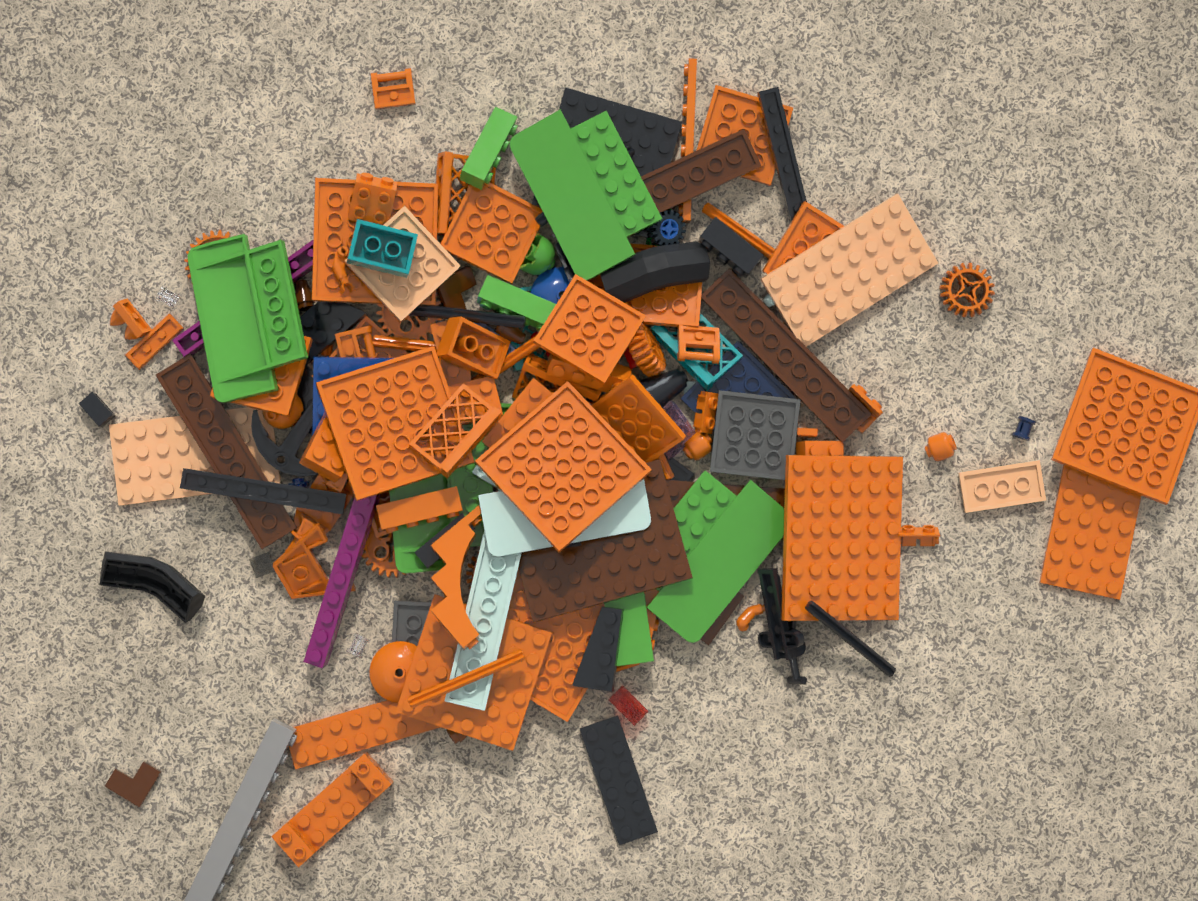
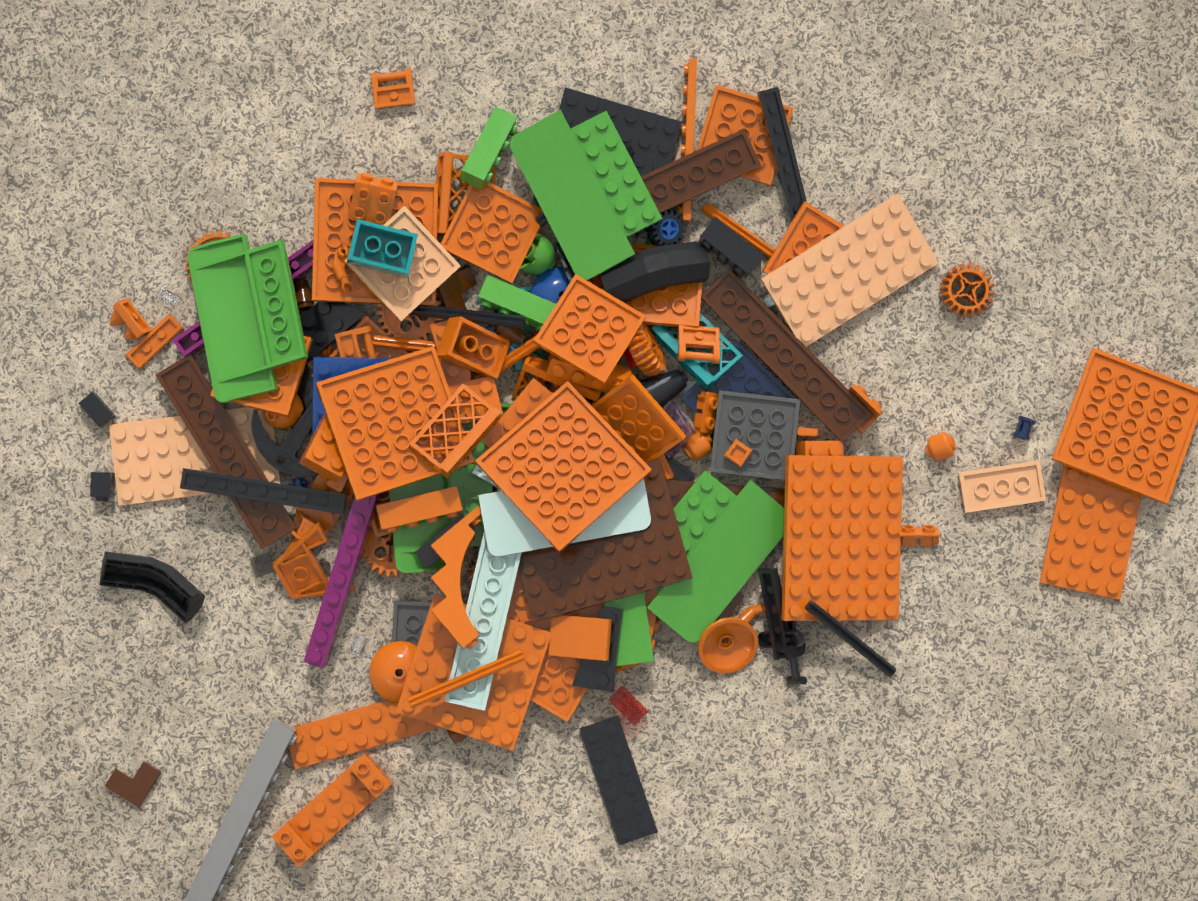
(102, 485): none -> black brick
(580, 637): none -> orange tile
(731, 653): none -> orange dish
(738, 453): none -> orange tile

